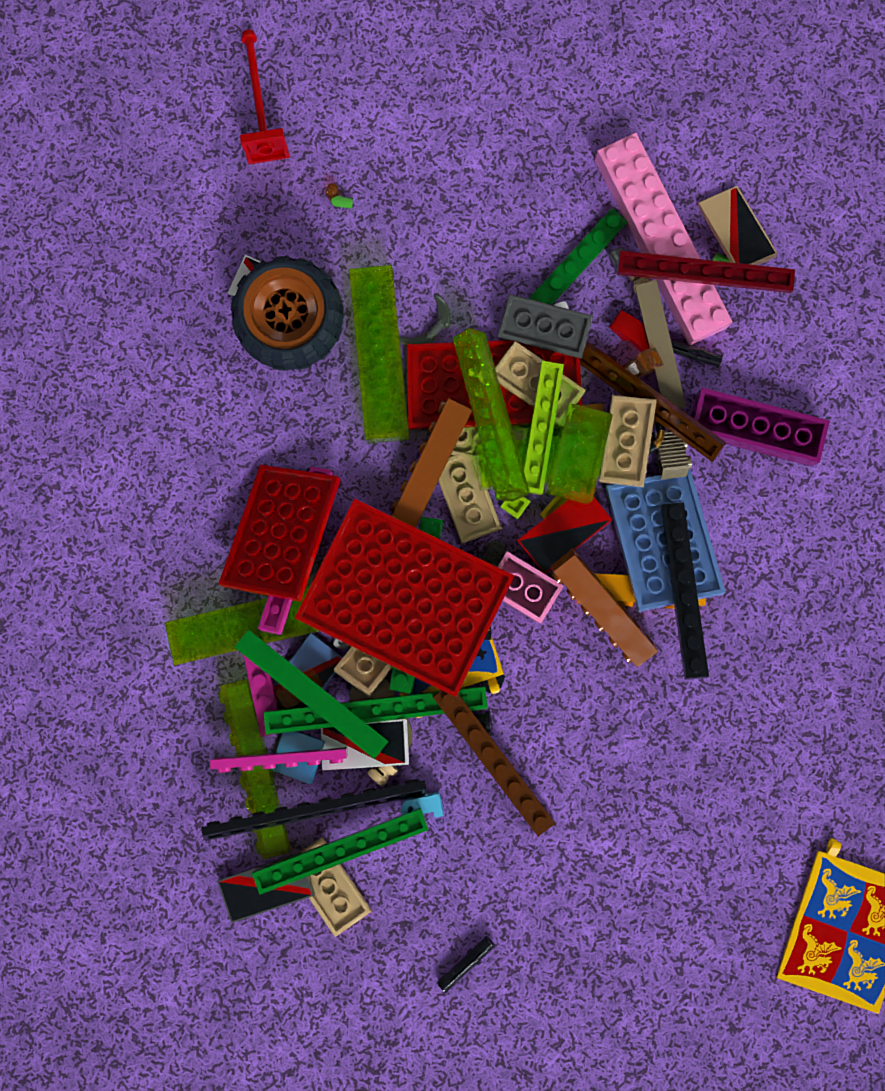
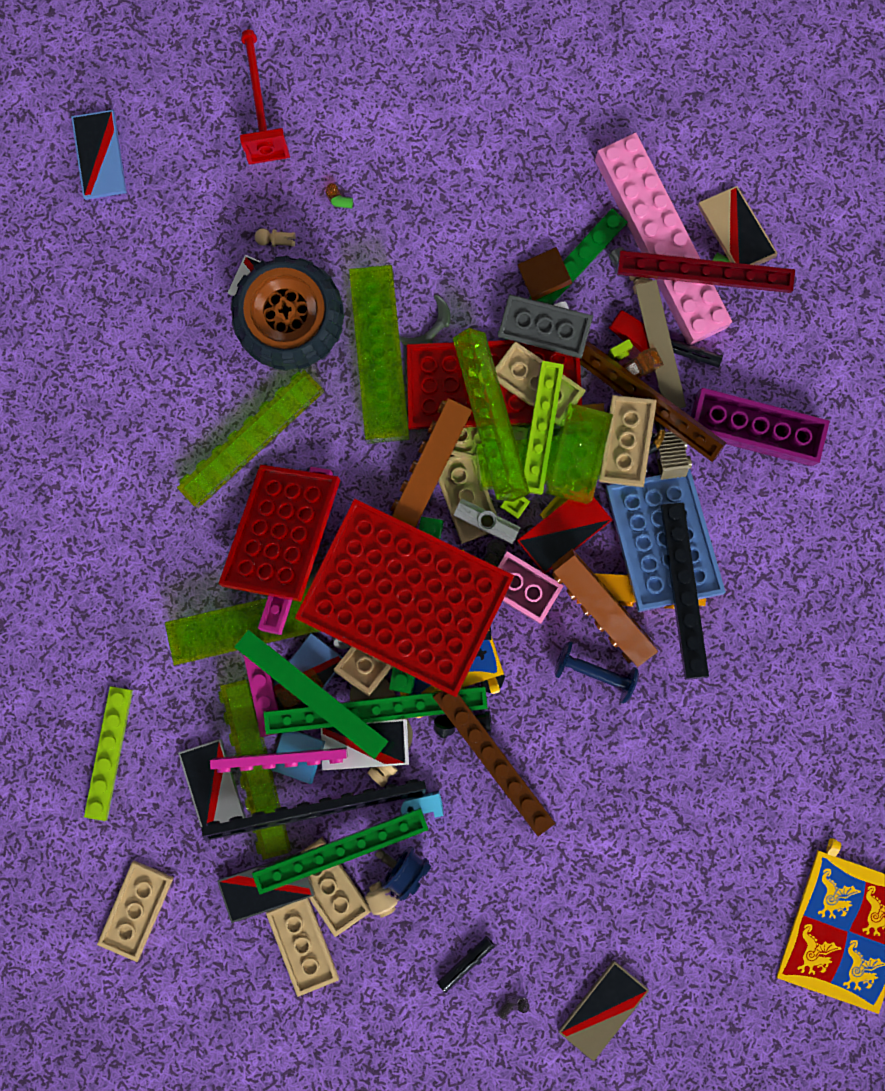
(99, 154): none -> tile
(108, 753): none -> lime plate
(135, 911): none -> tan tile
(212, 792): none -> tile
(250, 439): none -> clear neon green brick
(264, 237): none -> tan pin
(302, 946): none -> tan tile
(380, 900): none -> tan head
(404, 872): none -> dark blue wheel
(443, 726): none -> black tile
(500, 528): none -> light grey piece
(515, 1003): none -> clear smoke arm
(544, 273): none -> reddish brown tile
(603, 1010): none -> tile
(621, 351): none -> lime plate
(627, 684): none -> dark blue hose

